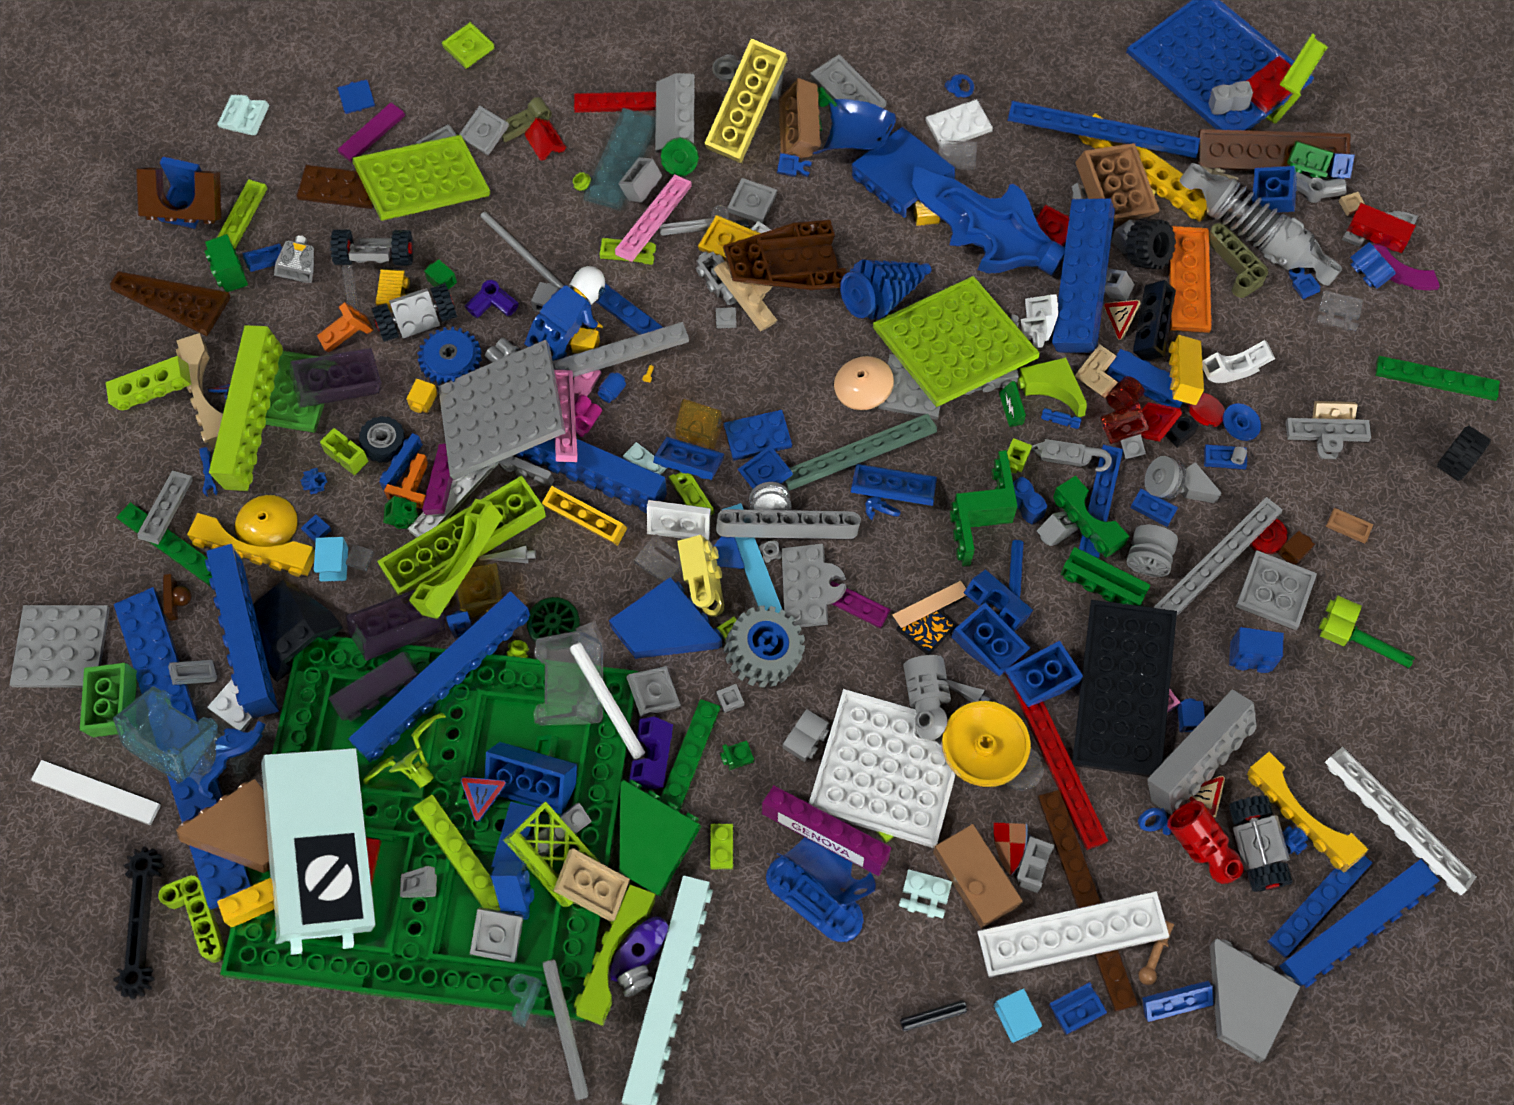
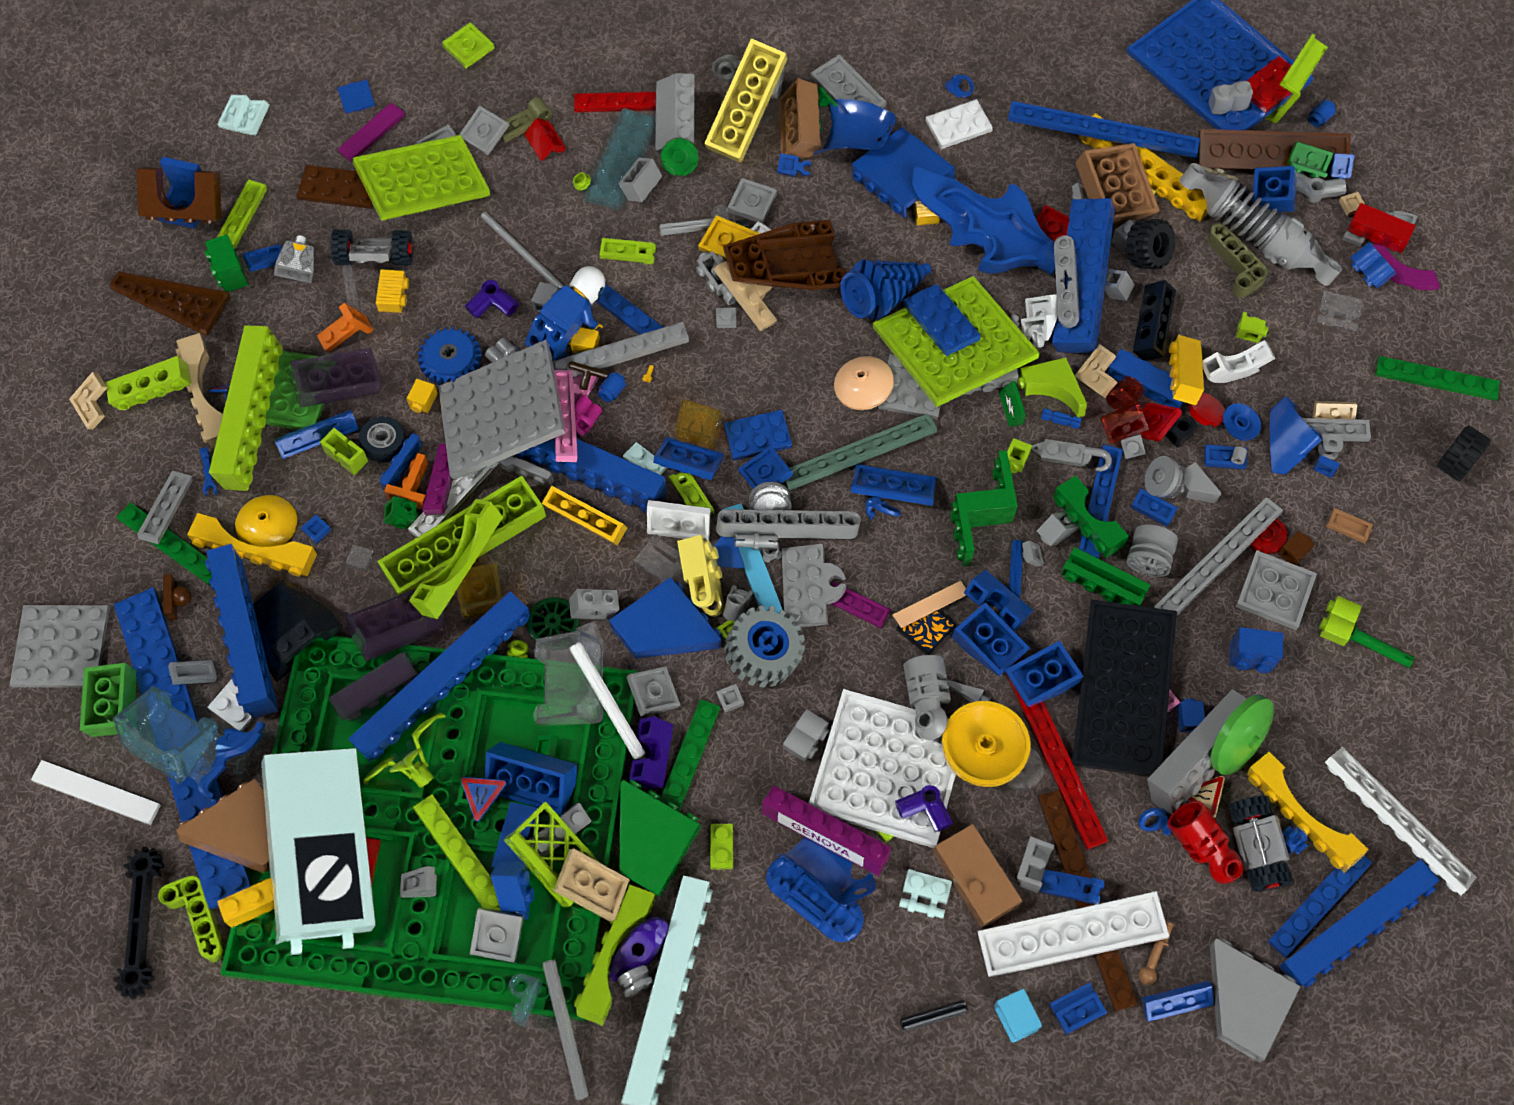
(85, 400): none -> tan plate
(312, 435): none -> blue tile
(313, 481): blue gear -> none
(331, 558): medium azure piece -> none
(414, 312): plate -> none
(439, 273): green brick -> none
(459, 623): blue plate -> none
(515, 555): light grey piece -> none
(587, 372): none -> dark brown piece
(593, 604): none -> light grey brick
(653, 218): bright pink plate -> none
(736, 755): green bracket -> none
(737, 603): none -> light grey piece
(756, 541): none -> light grey pin
(934, 810): none -> dark purple piece
(941, 319): none -> blue plate
(959, 153): clear plate -> none
(1011, 844): shield -> none
(1030, 503): blue brick -> none
(1032, 553): none -> light grey plate
(1066, 298): none -> light grey piece
(1071, 886): none -> blue plate
(1121, 315): piece -> none
(1191, 278): orange plate -> none
(1242, 734): none -> bright green dish
(1251, 328): none -> lime brick
(1289, 437): none -> blue panel
(1304, 284): blue plate -> none
(1321, 113): none -> blue brick
(1326, 466): none -> blue tile

